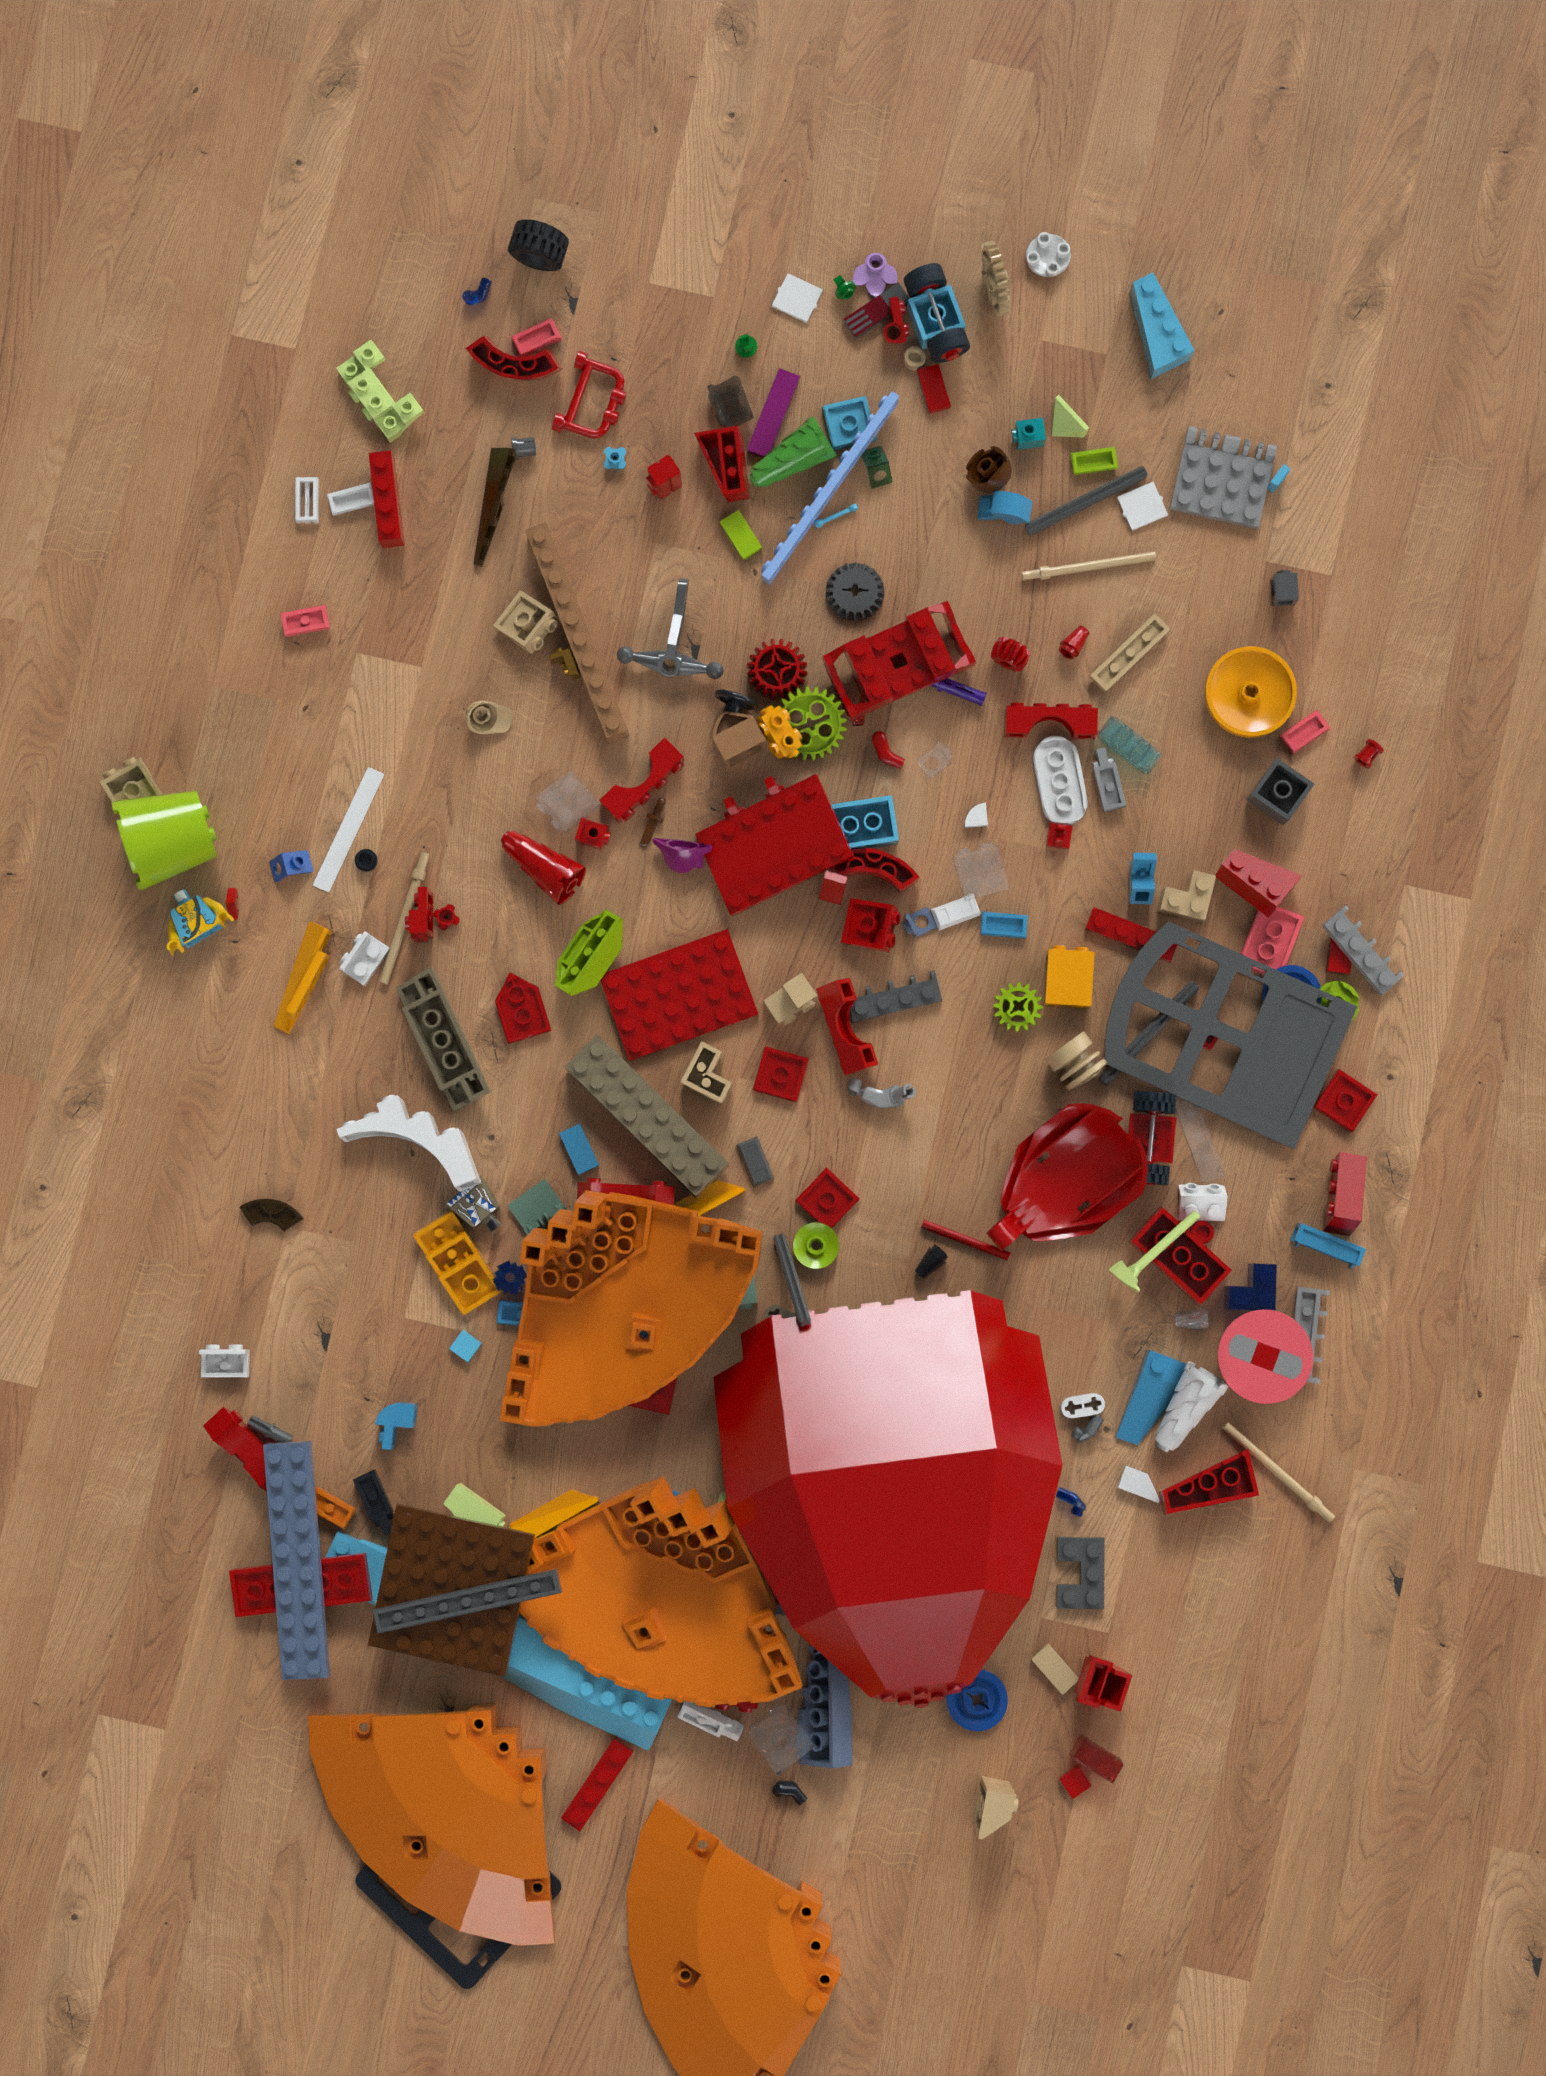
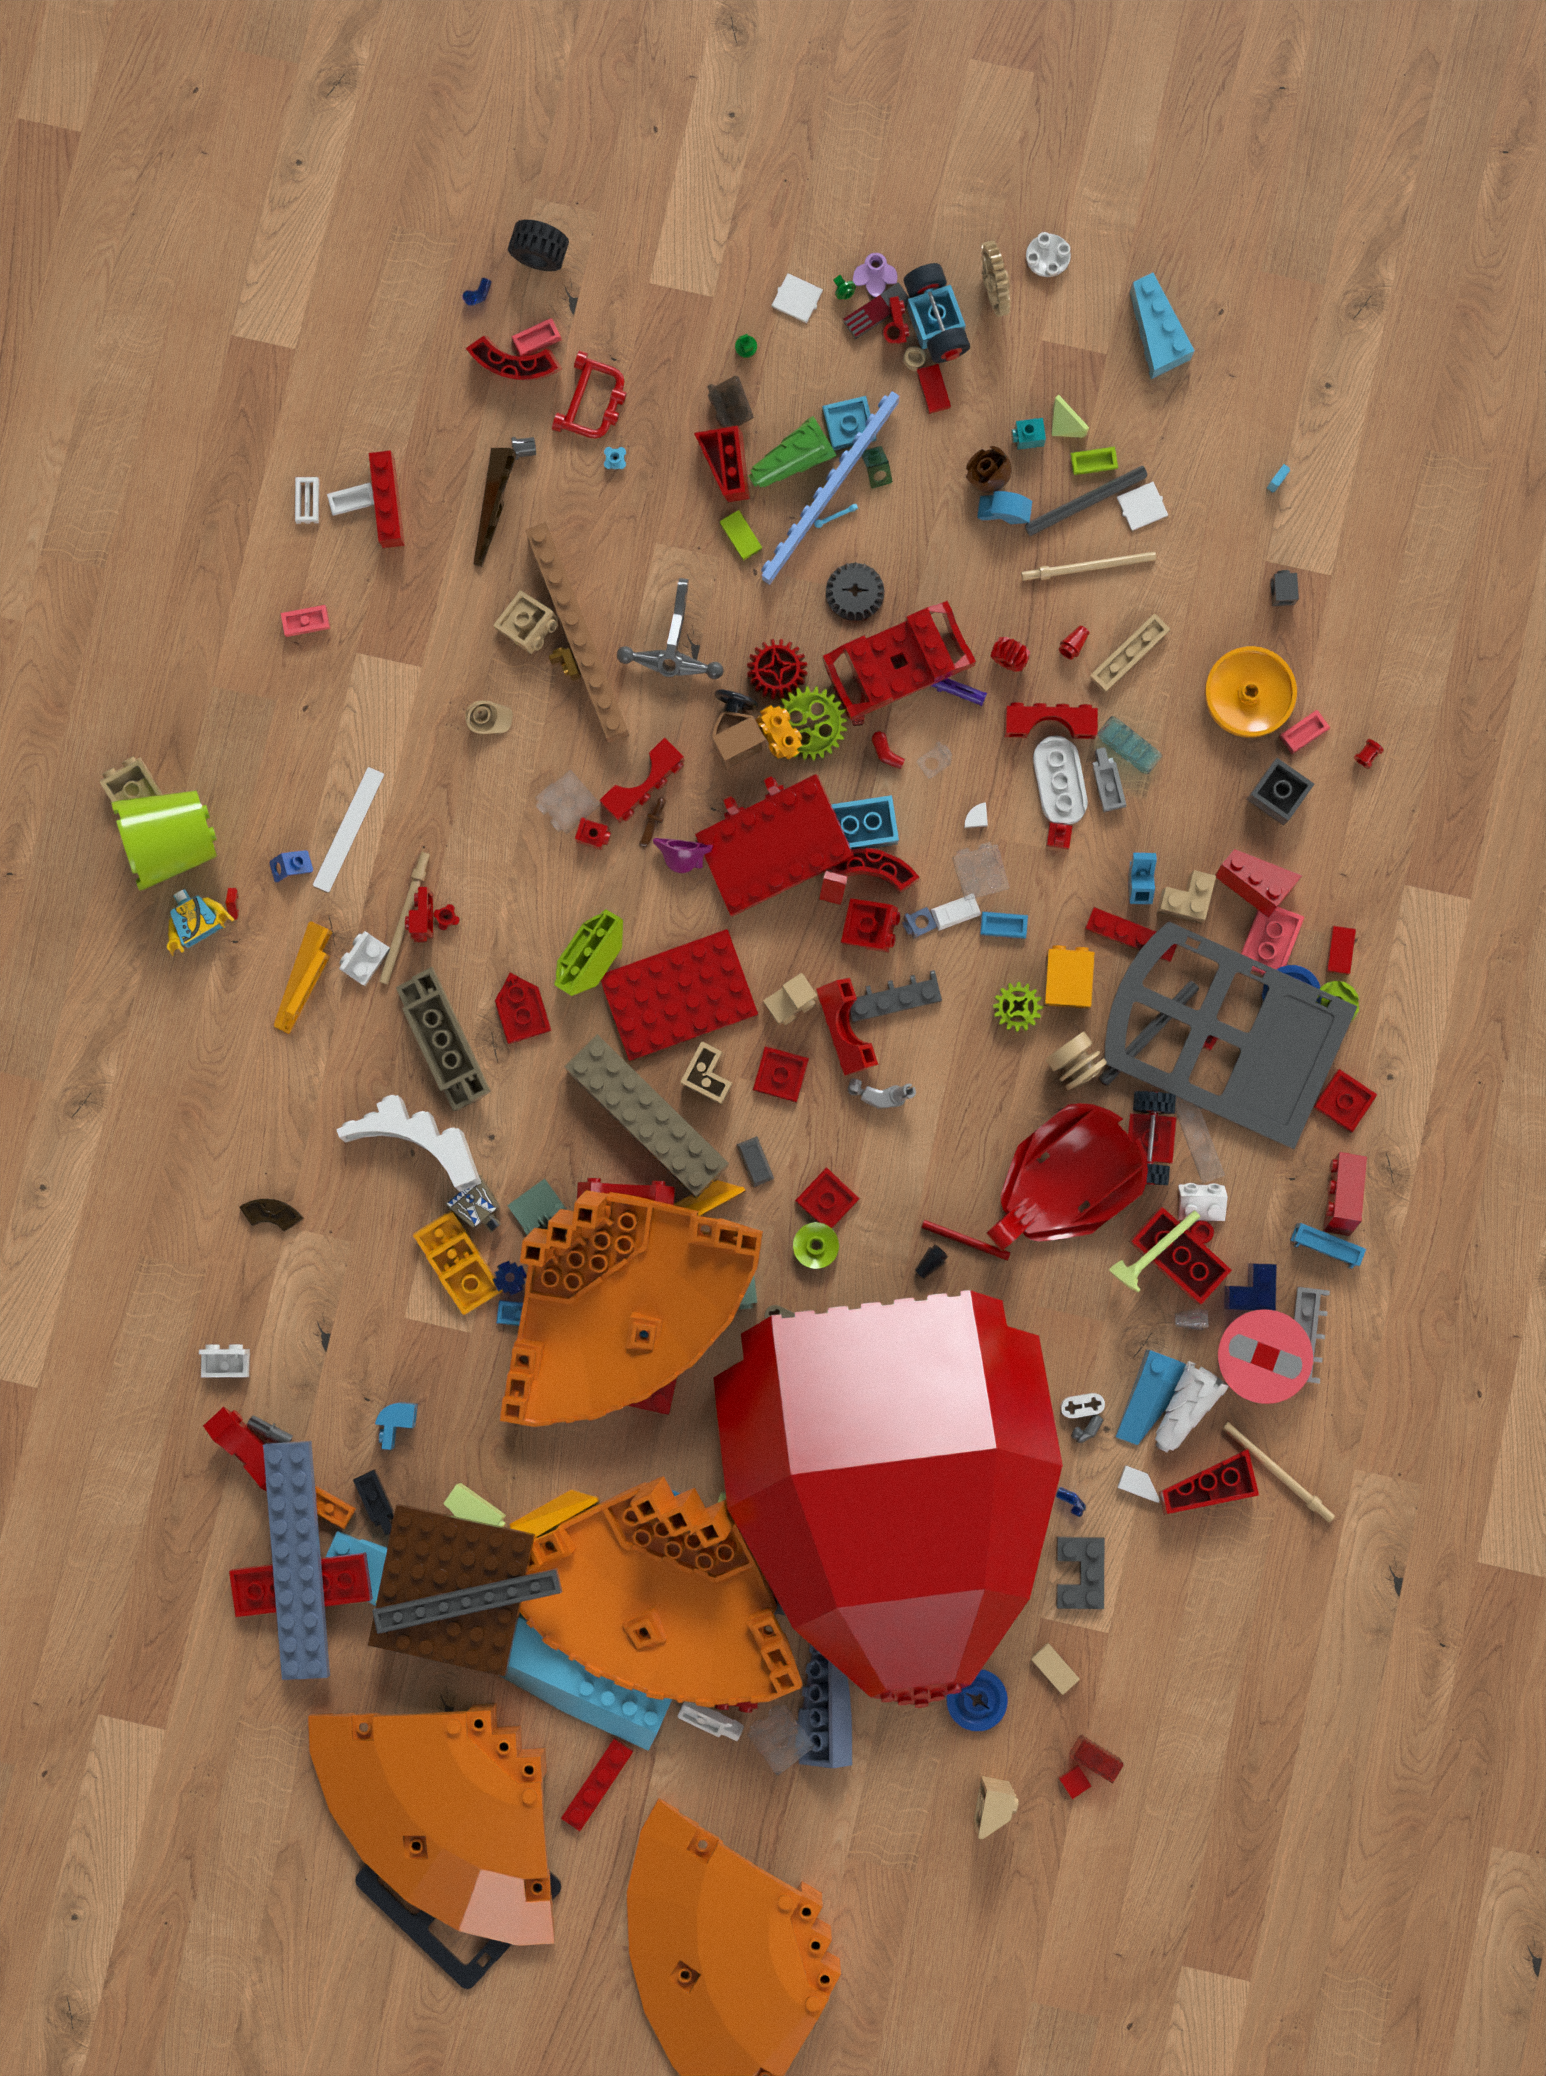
(366, 860): black plate -> none
(367, 389): yellowish green bracket -> none
(465, 1345): medium azure tile -> none
(550, 870): red cone -> none
(579, 1149): dark azure tile -> none
(663, 477): red brick -> none
(773, 413): magenta tile -> none
(789, 1788): black arm -> none
(792, 1280): dark grey axle -> none
(1102, 1684): red plate -> none
(1222, 482): light grey hinge -> none
(1361, 952): light grey hinge -> none

